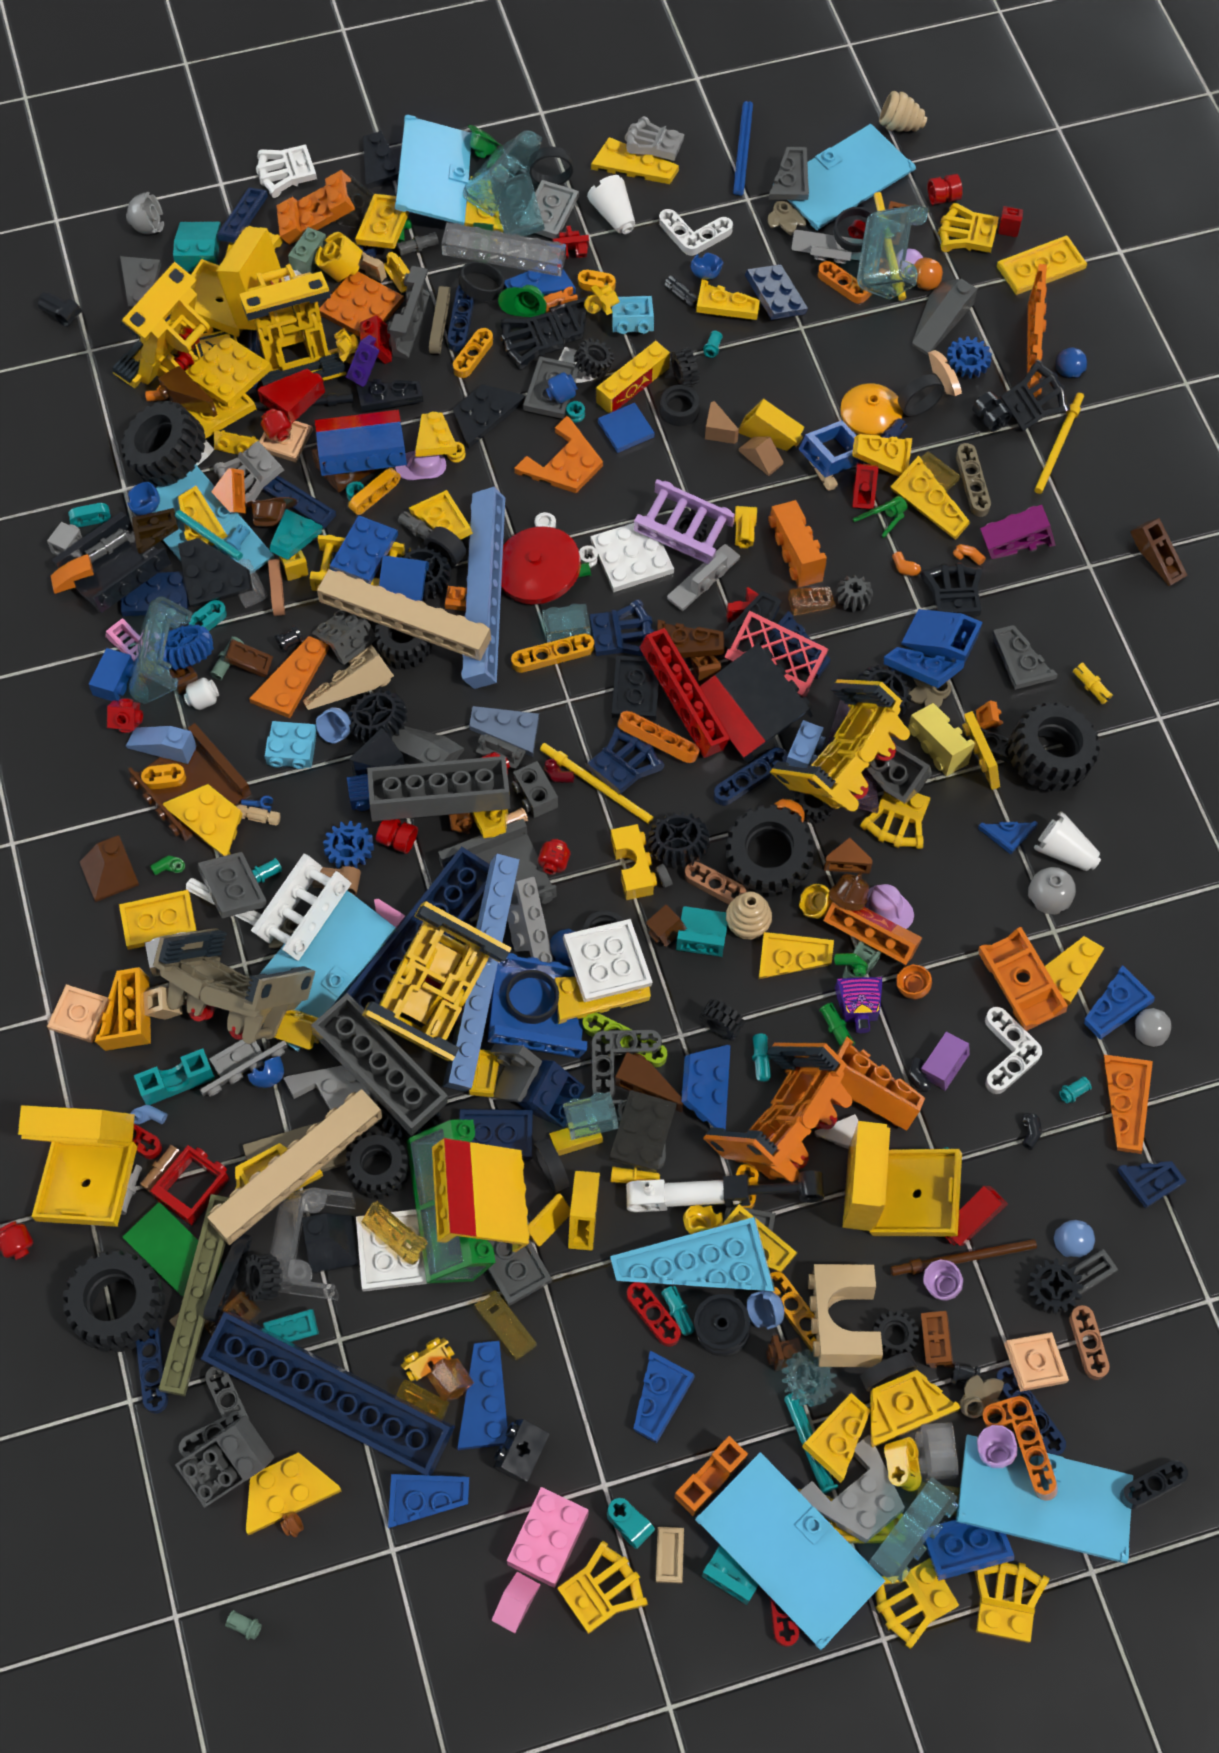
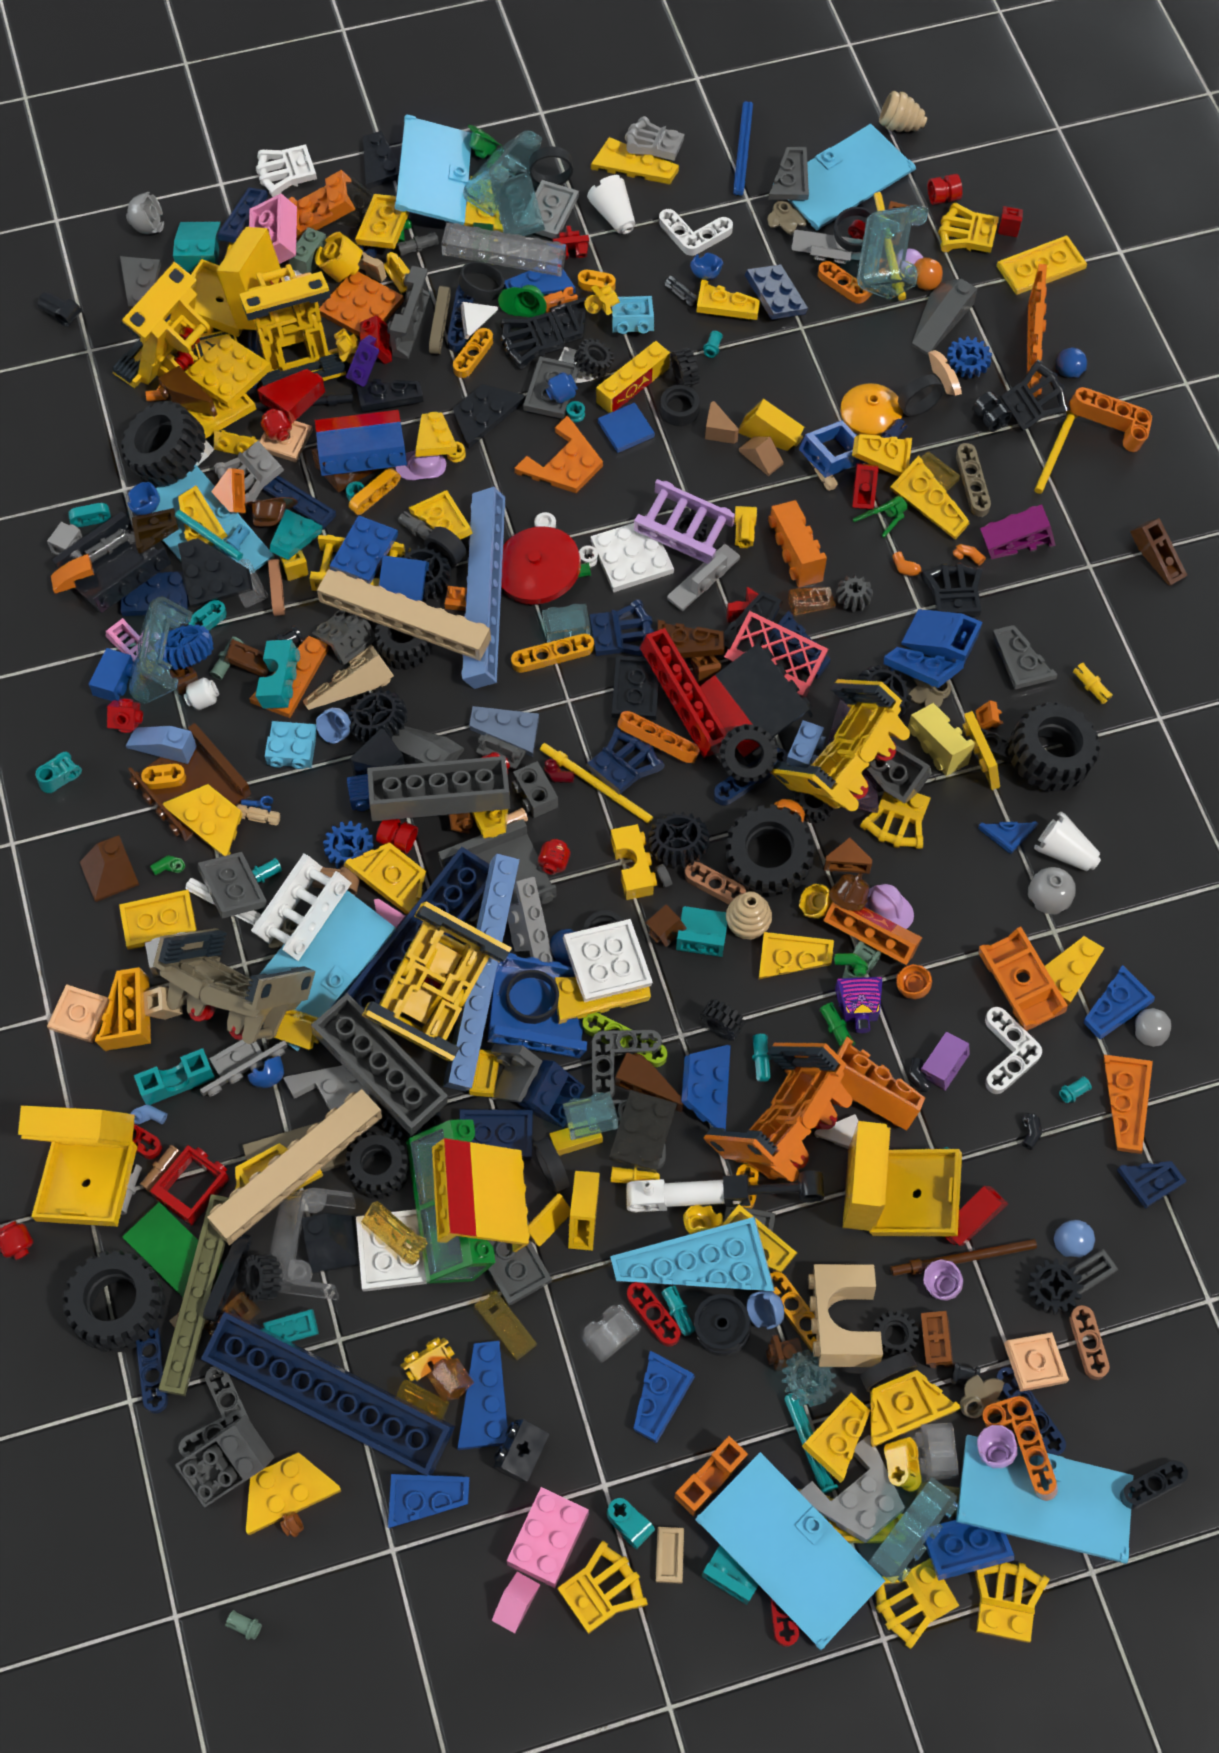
(58, 771): none -> teal piece
(277, 689): none -> teal arch
(280, 219): none -> bright pink brick
(390, 875): none -> yellow wing
(475, 316): none -> white tile
(611, 1332): none -> clear brick
(767, 759): none -> black tyre
(1113, 413): none -> orange beam

